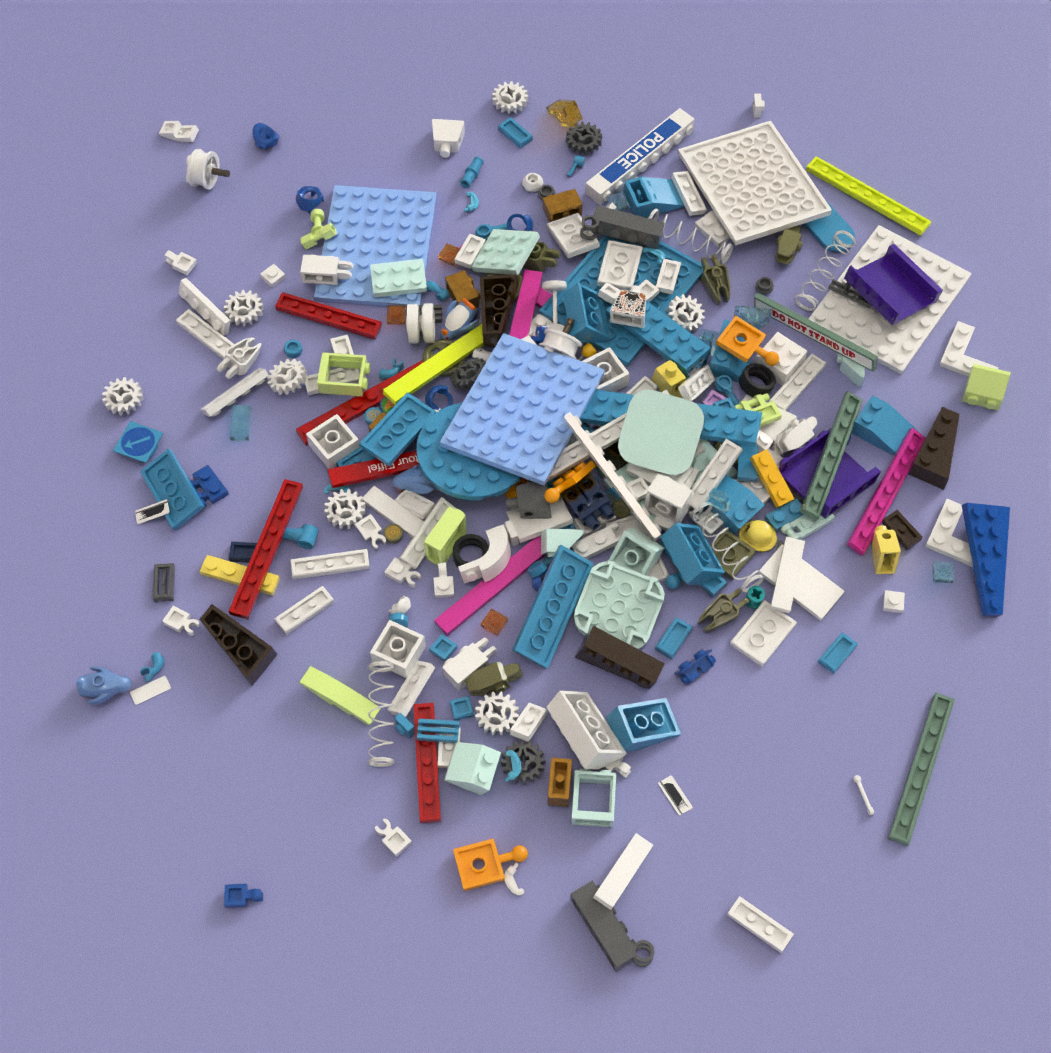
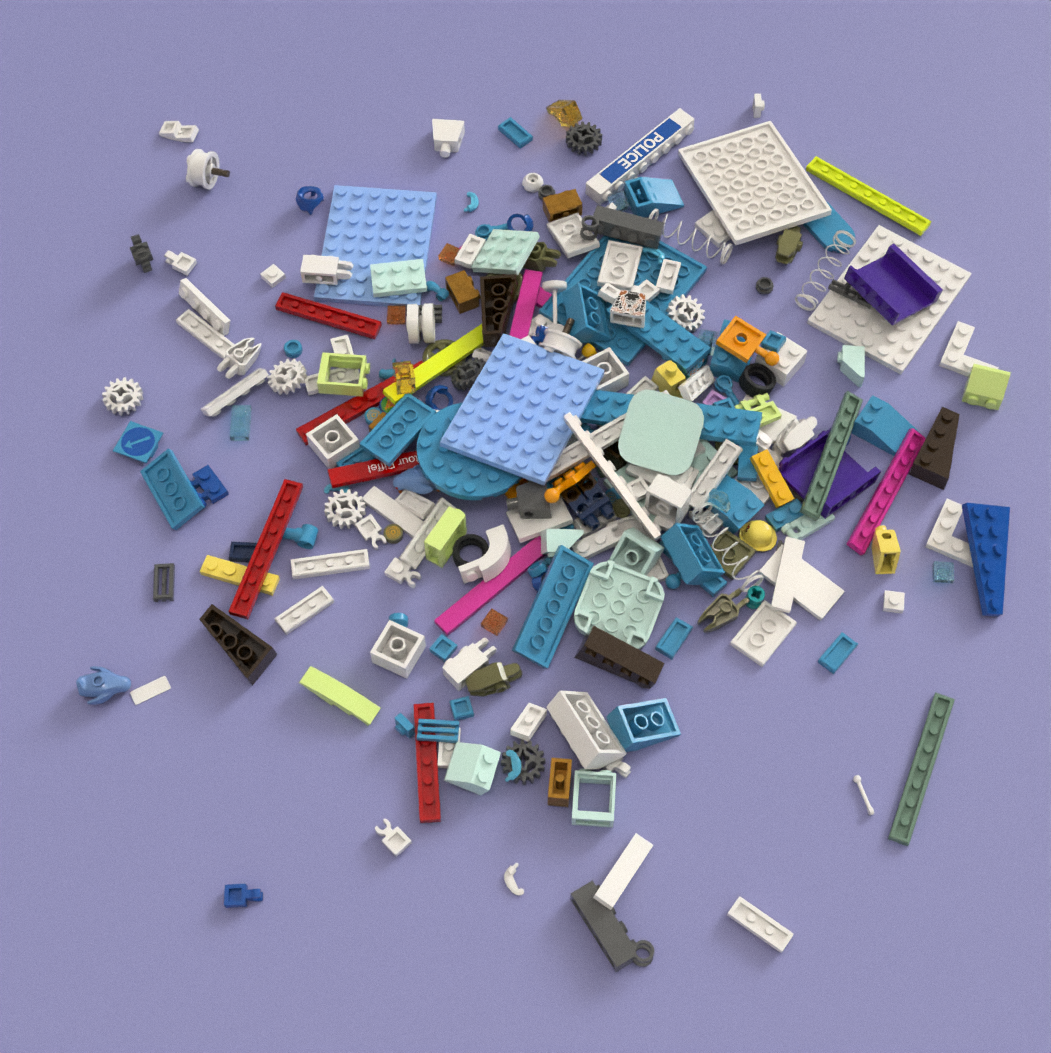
(141, 253): none -> dark grey gear
(152, 511): sticker -> none
(158, 662): dark azure arm -> none
(179, 620): white plate -> none
(243, 308): white gear -> none
(264, 136): blue hat -> none
(317, 231): yellowish green bar -> none
(389, 761): white piece -> none
(401, 606): white plate -> none
(404, 377): none -> clear yellow arch
(411, 688): white plate -> none
(443, 585): white plate -> none
(459, 319): animal -> none
(472, 172): dark azure pin -> none
(487, 852): light orange plate -> none
(499, 705): white gear -> none
(510, 97): white gear -> none
(511, 532): white tile -> none
(578, 161): dark azure hand -> none
(675, 795): sticker -> none
(688, 193): white plate -> none
(689, 669): blue hinge -> none
(716, 279): olive hinge -> none
(754, 316): clear light blue slope -> none
(773, 341): none -> dark azure tile
(798, 382): white tile -> none
(817, 333): tile -> none
(905, 532): dark brown plate -> none

